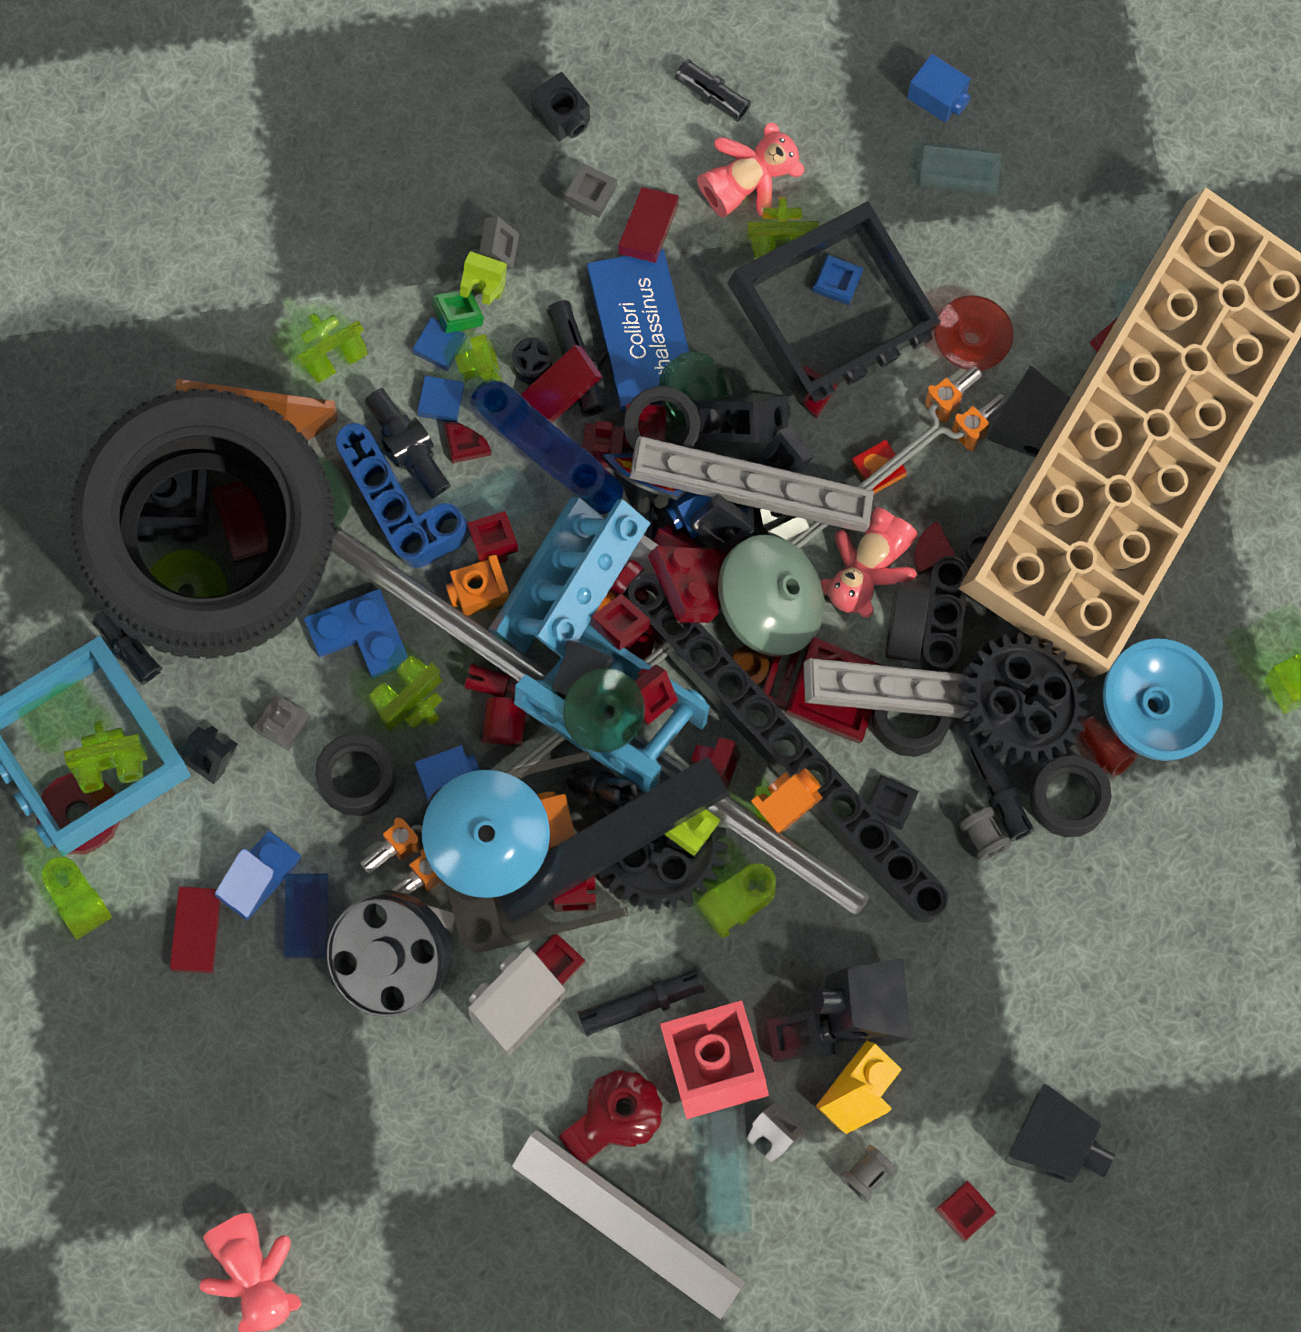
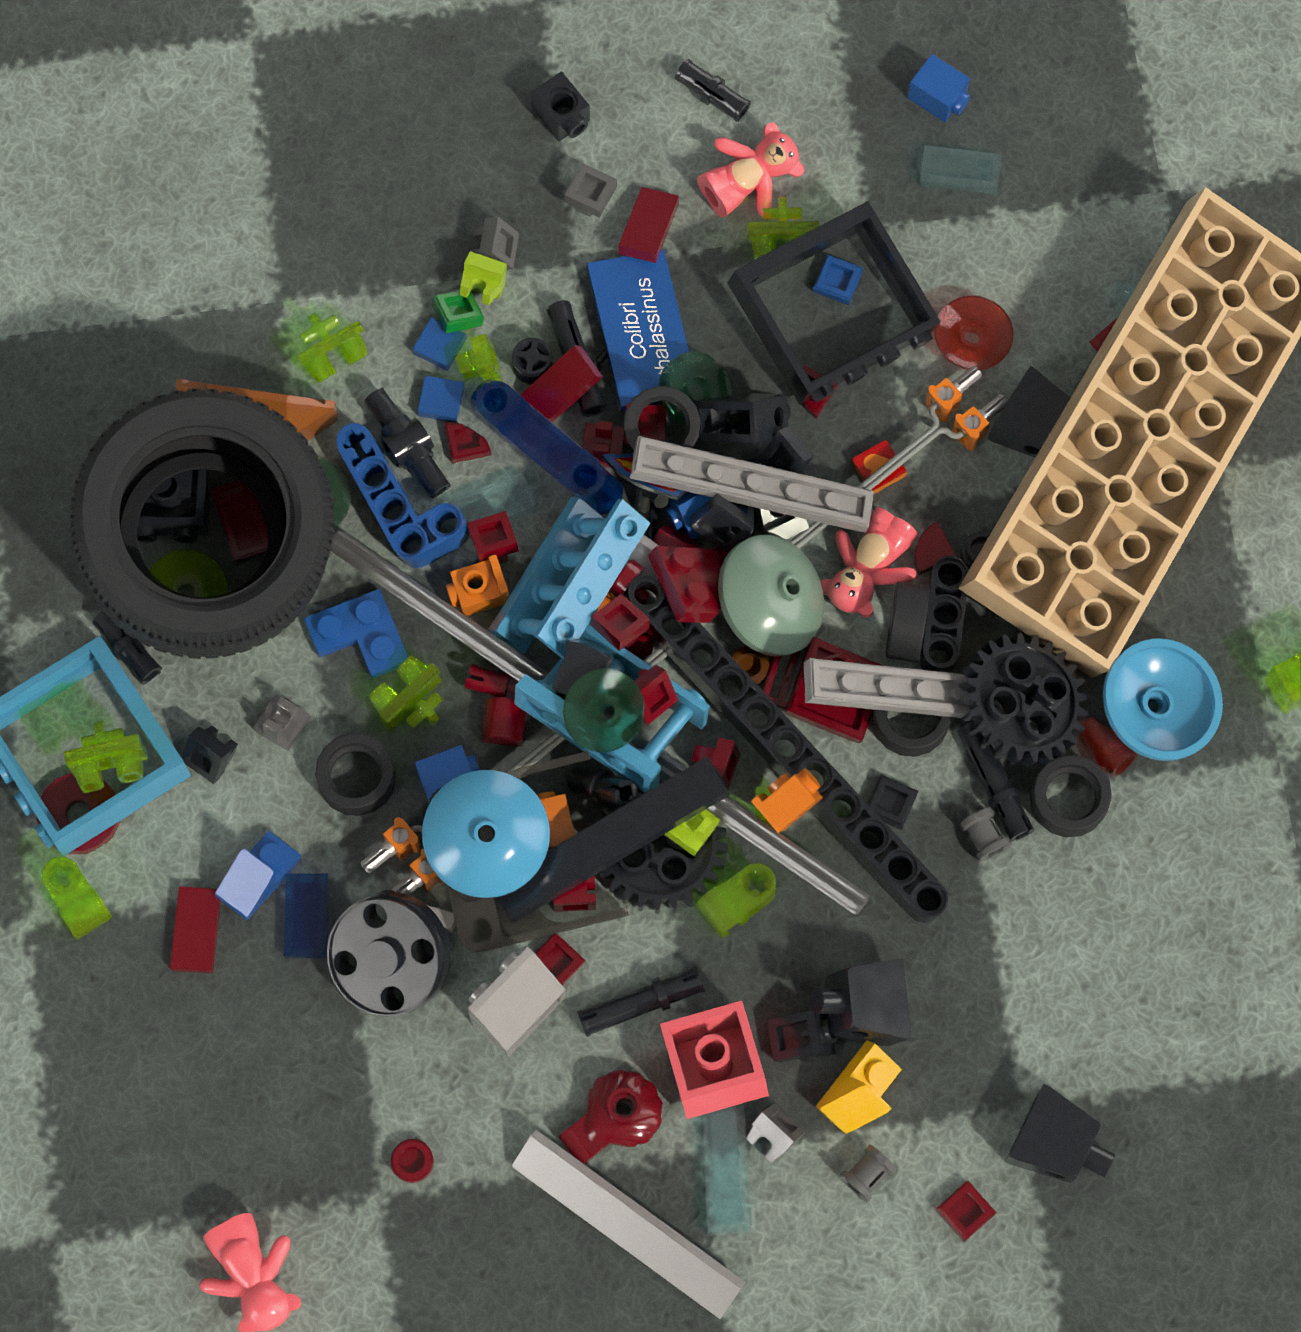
(412, 1161): none -> dark red tile

